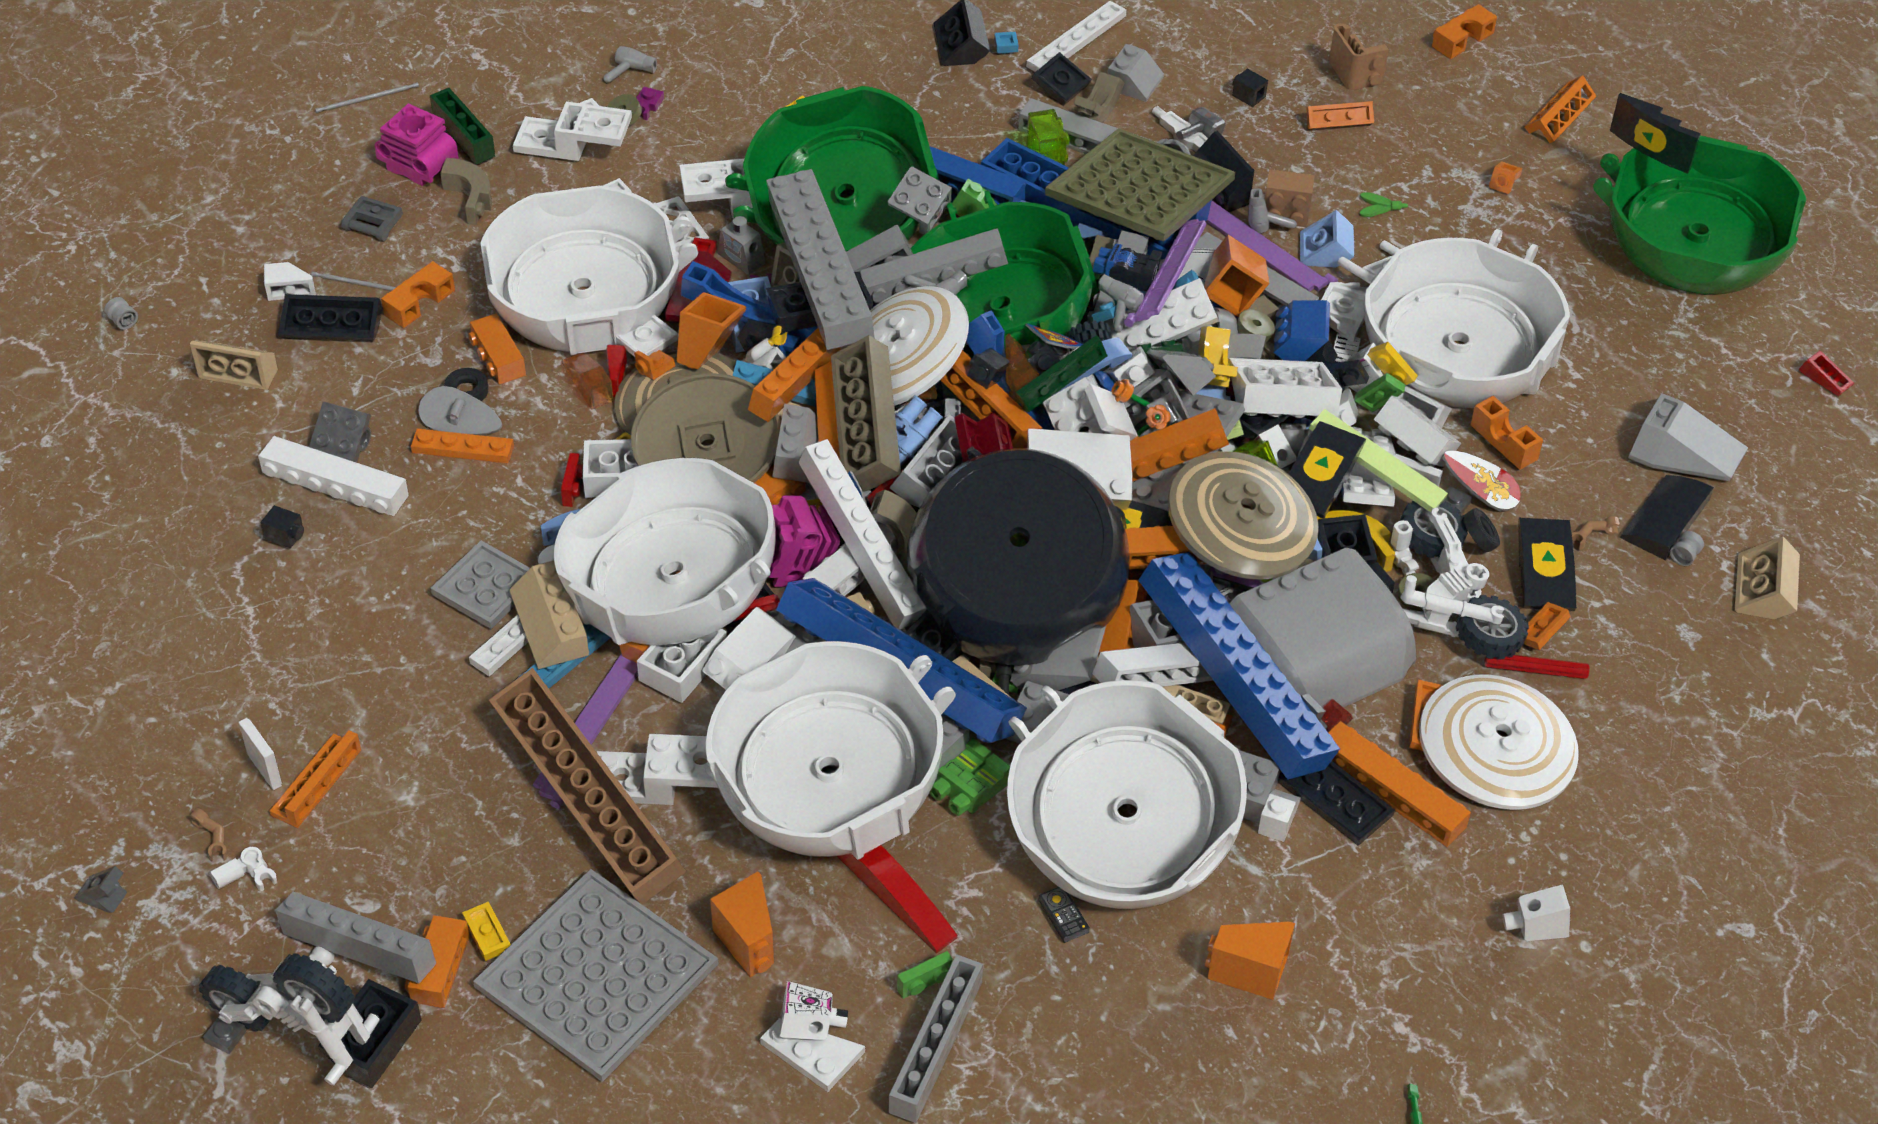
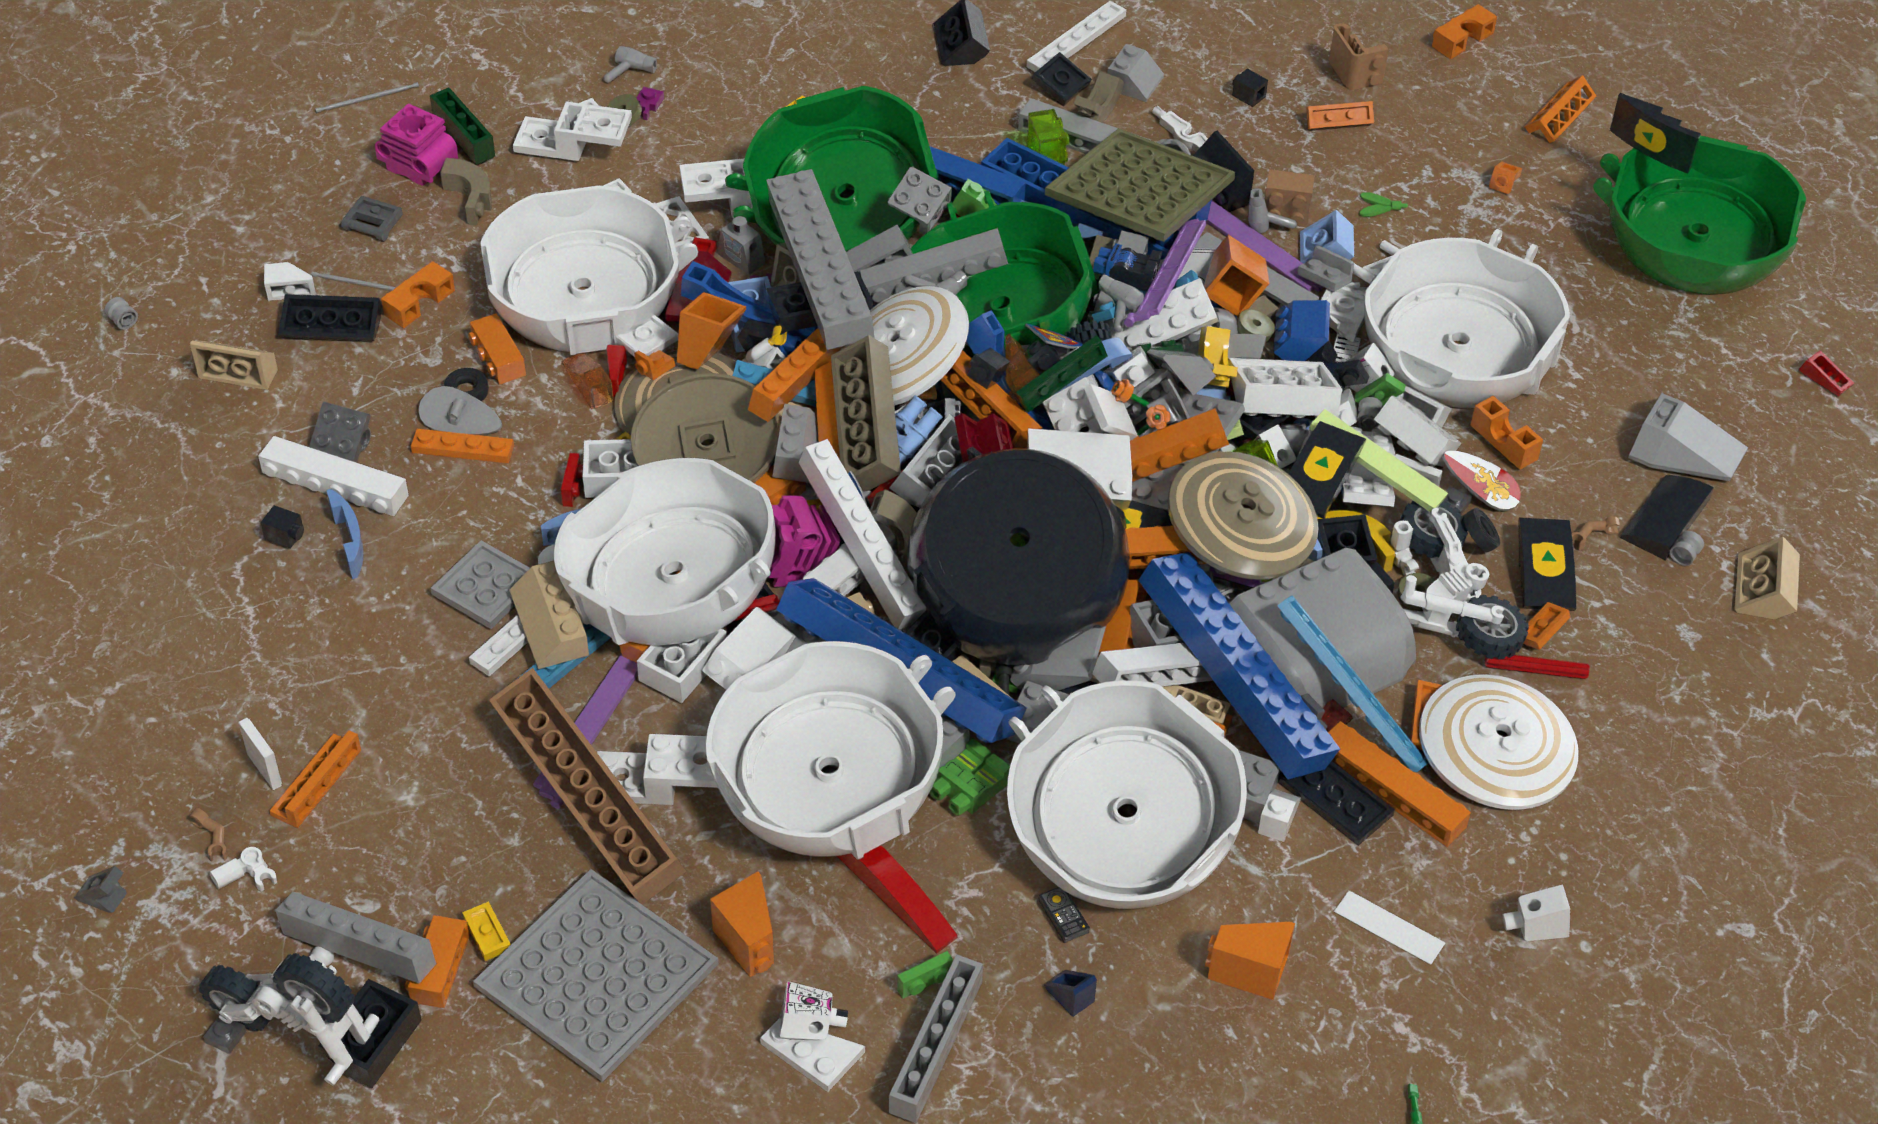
(343, 513): none -> medium blue slope
(1006, 42): dark azure plate -> none
(1073, 990): none -> dark blue slope
(1202, 121): flat silver piece -> none
(1327, 269): none -> light grey bracket
(1357, 691): none -> dark azure plate
(1368, 410): none -> light grey wheel
(1390, 927): none -> white sticker
(1391, 362): yellow plate -> none

